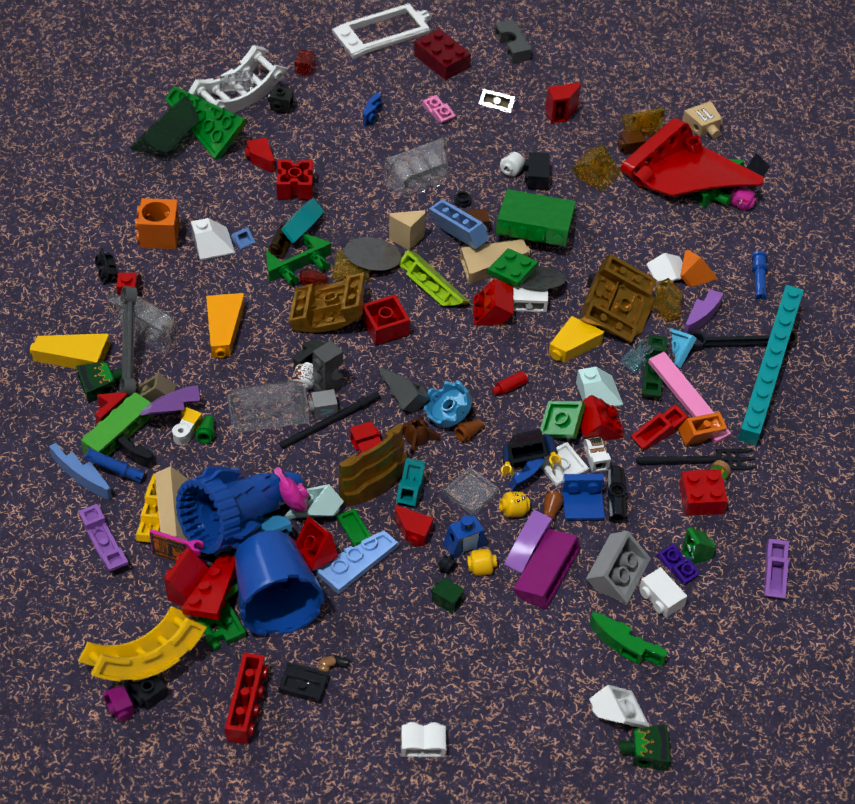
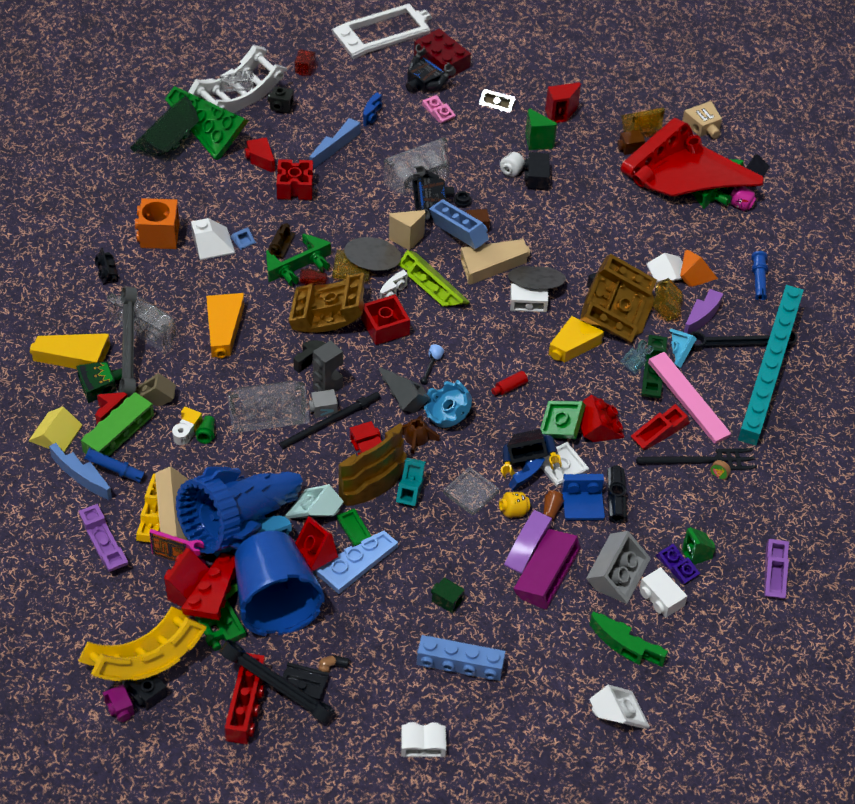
(57, 427): none -> light yellow slope
(127, 279): red slope -> none
(135, 453): black slope -> none
(172, 401): medium lavender slope -> none
(292, 494): dark pink animal -> none
(302, 220): teal slope -> none
(304, 374): white head -> none
(317, 708): none -> black piece
(329, 146): none -> medium blue slope
(395, 283): none -> white slope
(413, 525): red slope -> none
(426, 75): none -> torso
(429, 190): none -> torso
(435, 352): none -> hinge
(446, 563): black plate -> none
(460, 657): none -> medium blue brick
(464, 536): blue torso -> none
(467, 430): dark orange cone -> none
(481, 562): yellow head -> none
(493, 304): red slope -> none
(513, 267): green plate -> none
(517, 47): dark grey arch -> none
(535, 217): green brick -> none
(540, 131): none -> green slope
(596, 168): clear yellow slope -> none
(596, 454): white leg -> none
(598, 383): light aqua slope -> none
(648, 747): dark green torso -> none
(701, 428): orange slope -> none
(703, 492): red brick -> none

